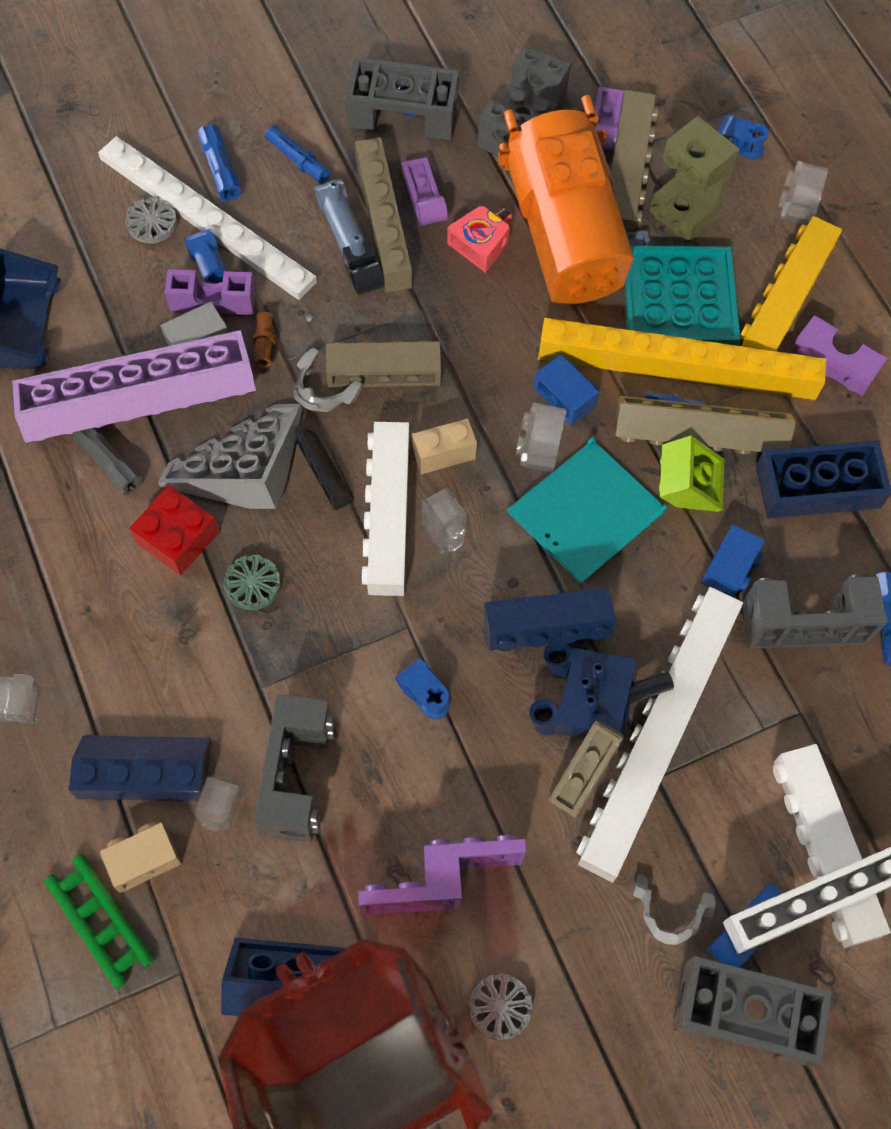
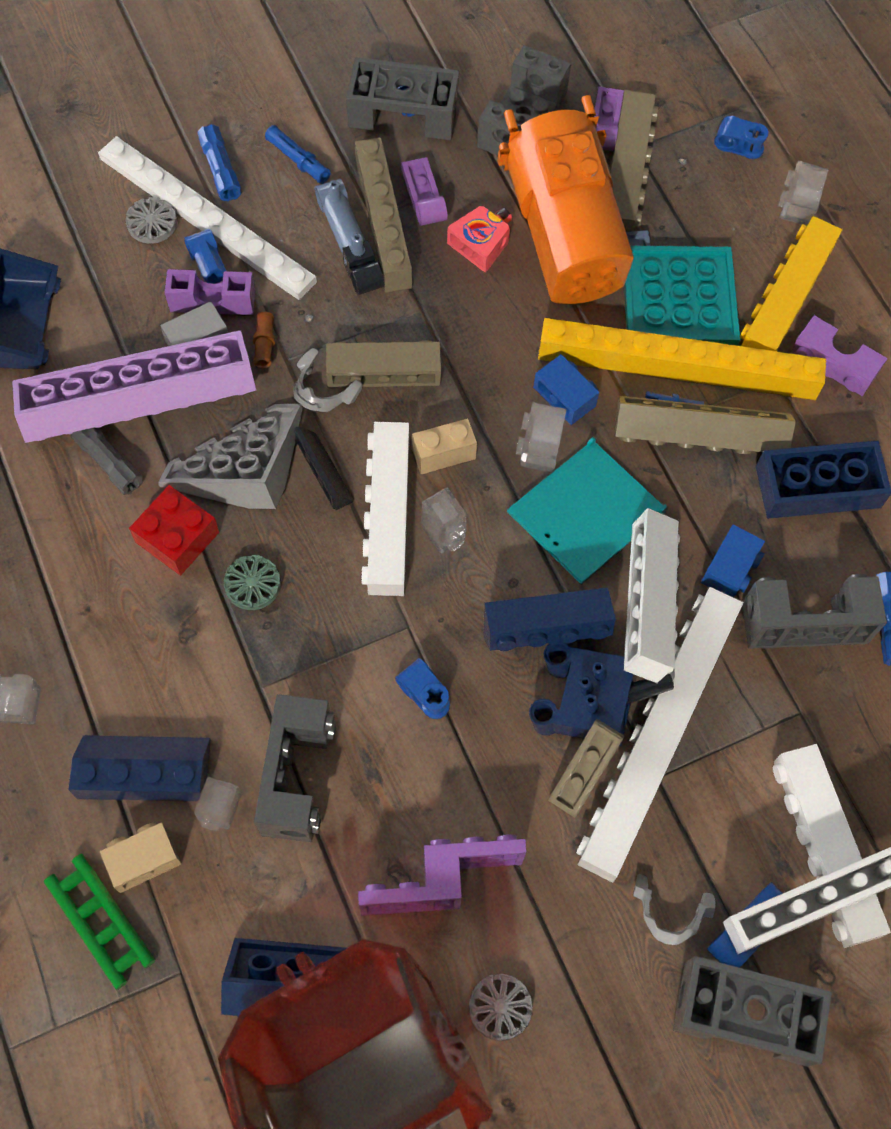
(652, 597): none -> white brick
(691, 475): lime slope -> none
(702, 176): olive plate -> none

